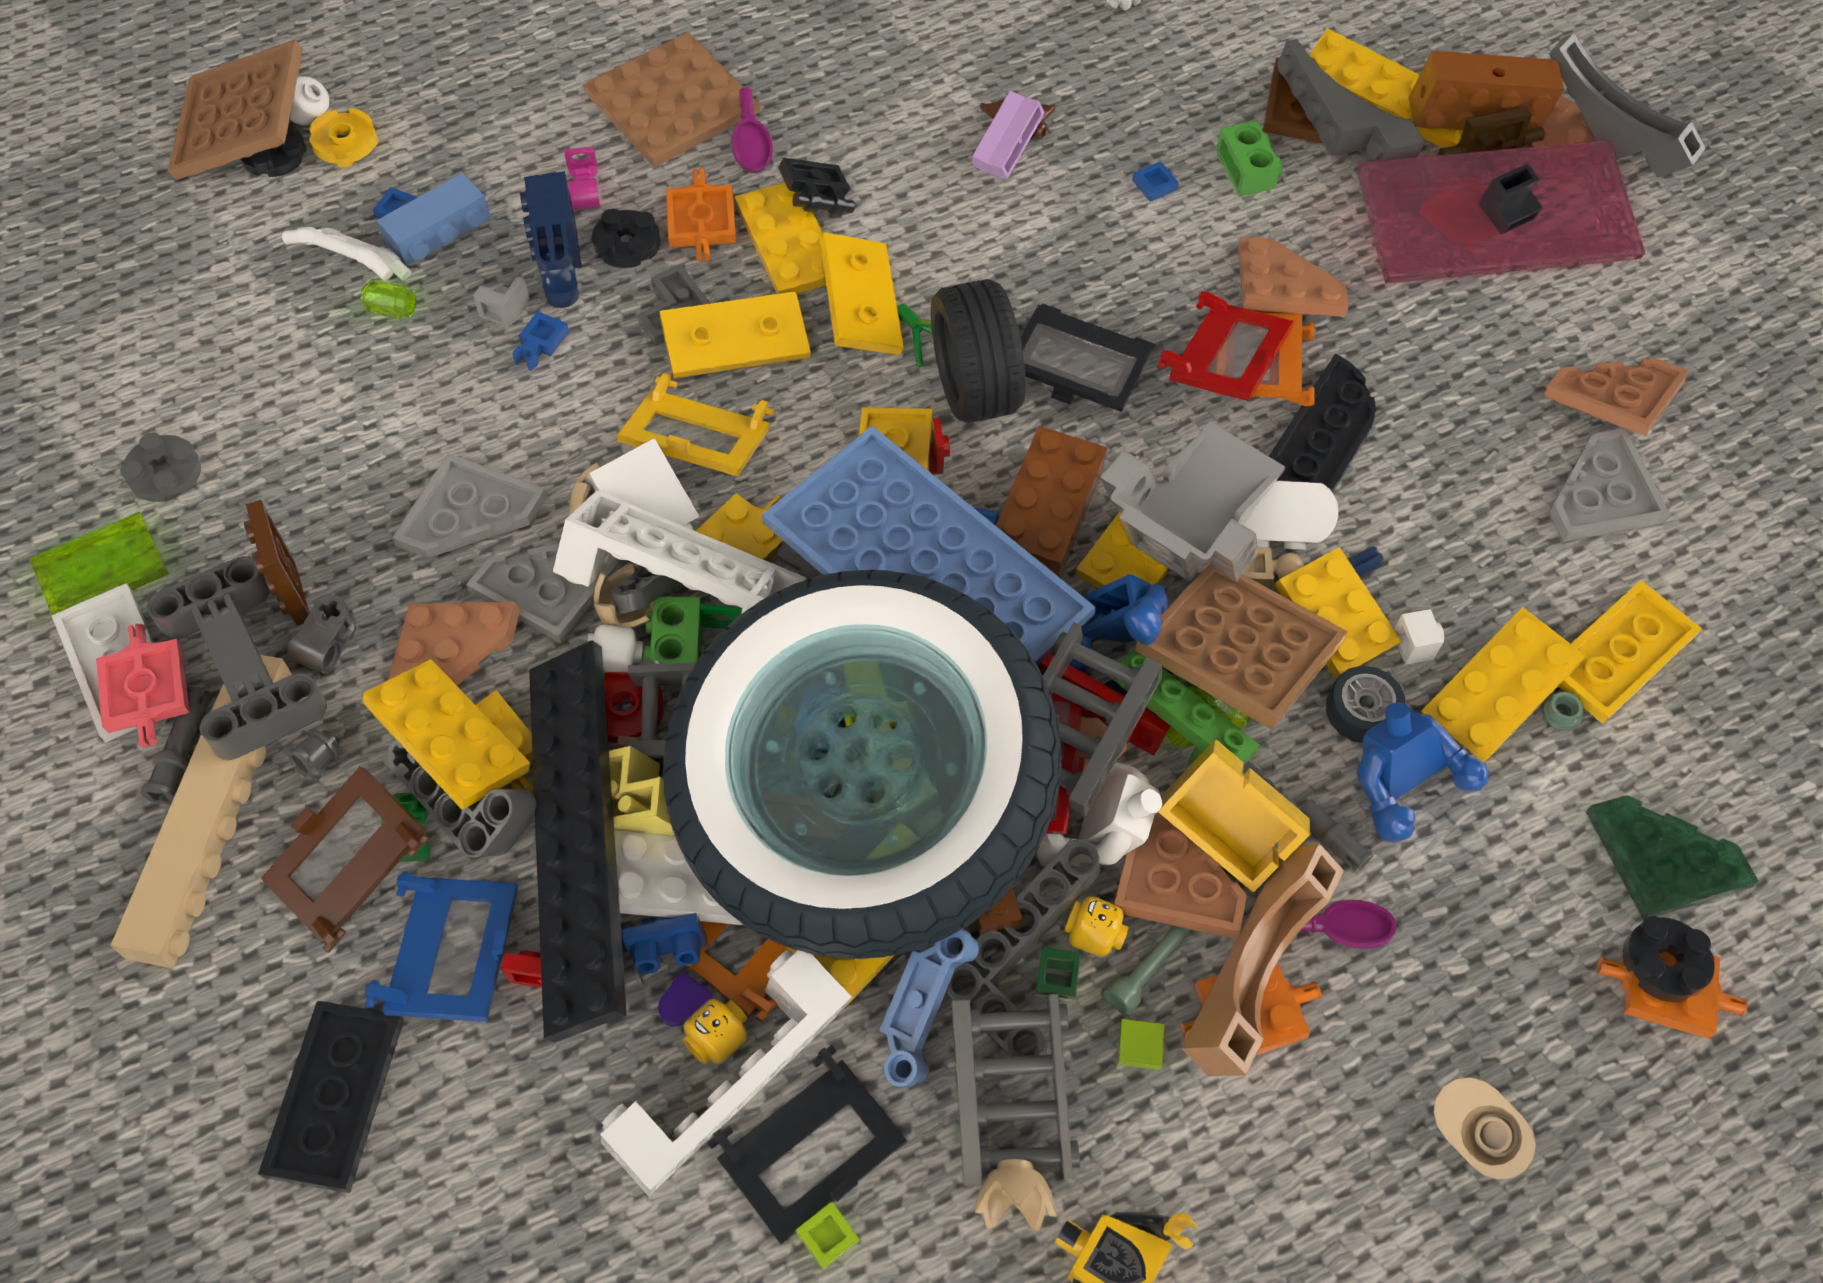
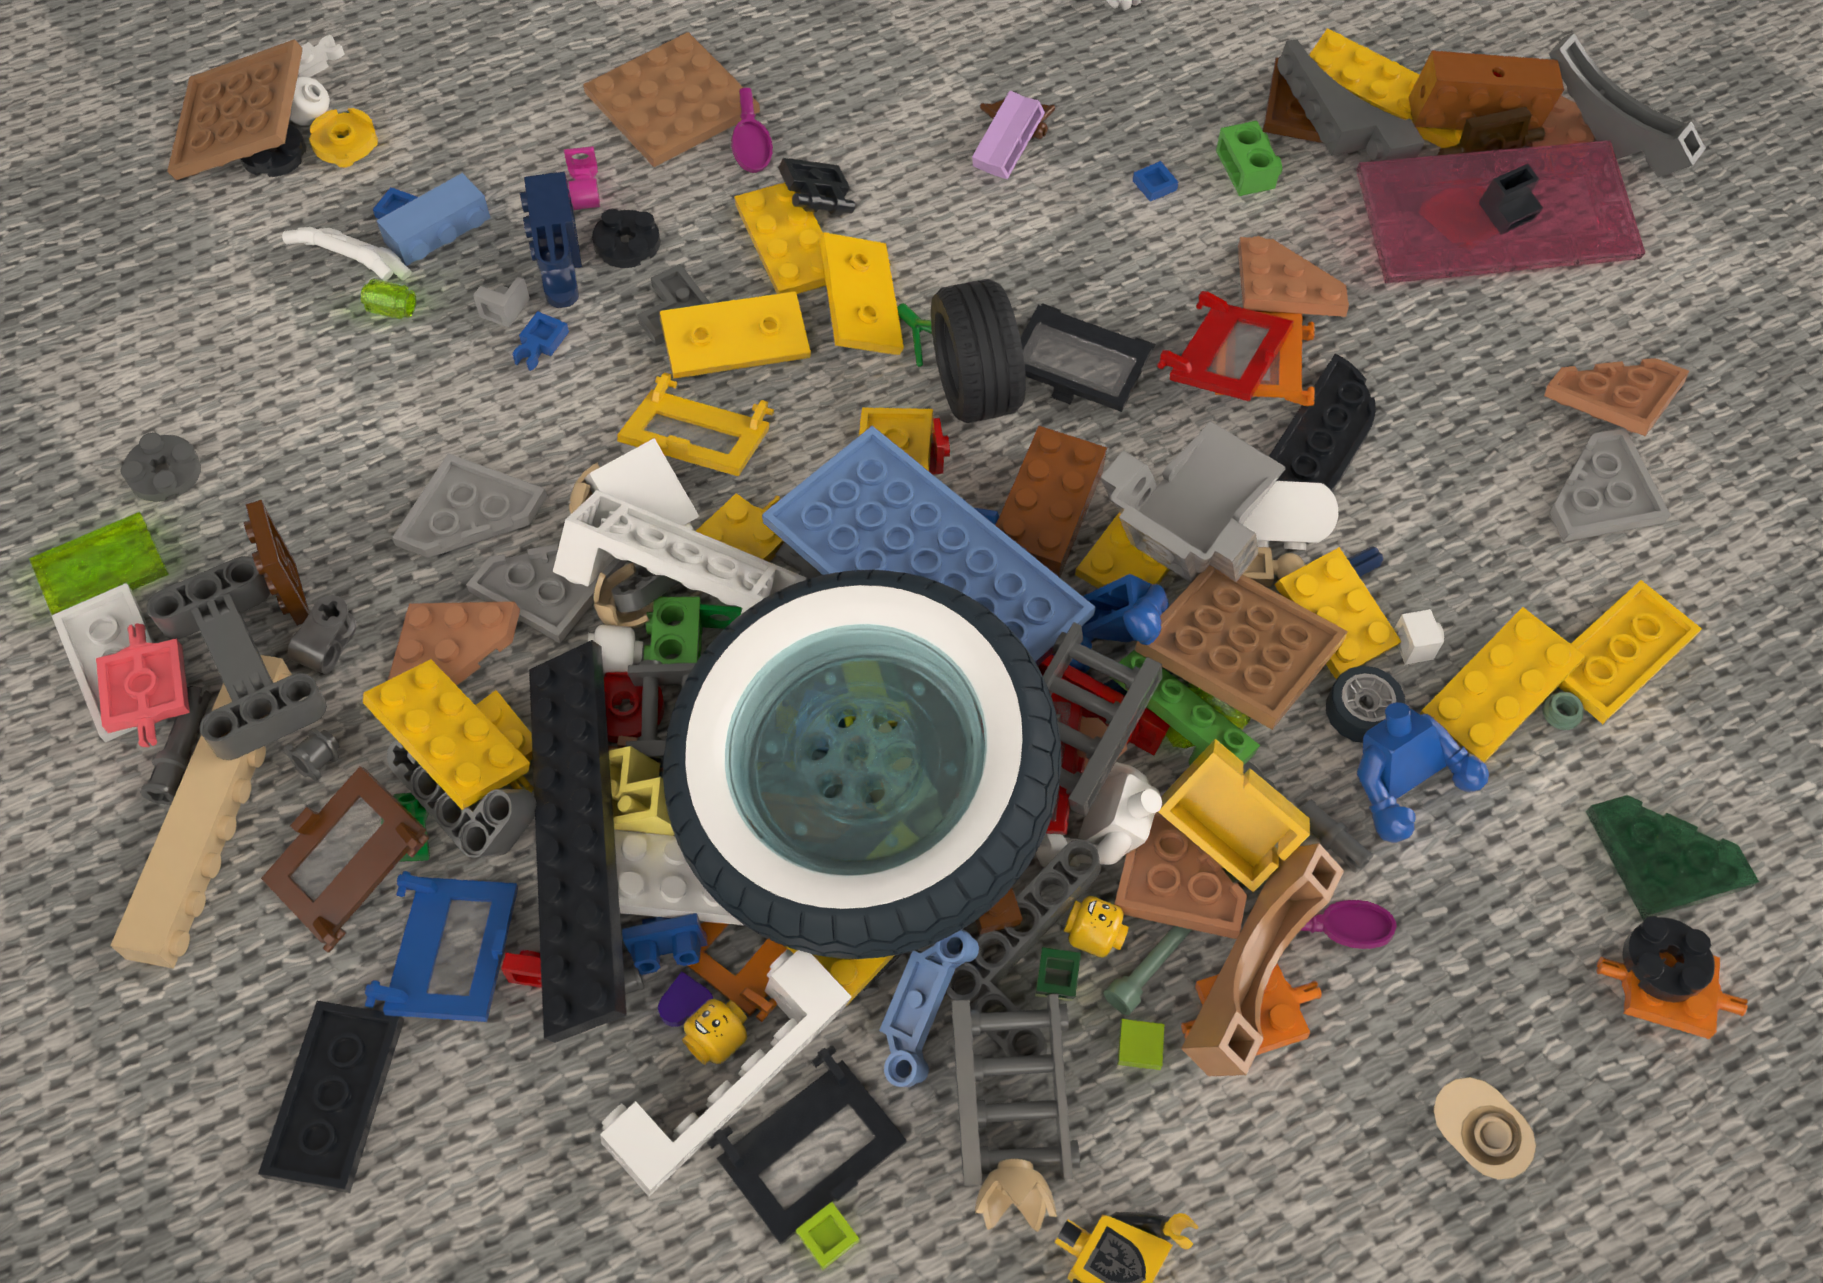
(315, 58): none -> white plate
(700, 215): orange plate -> none

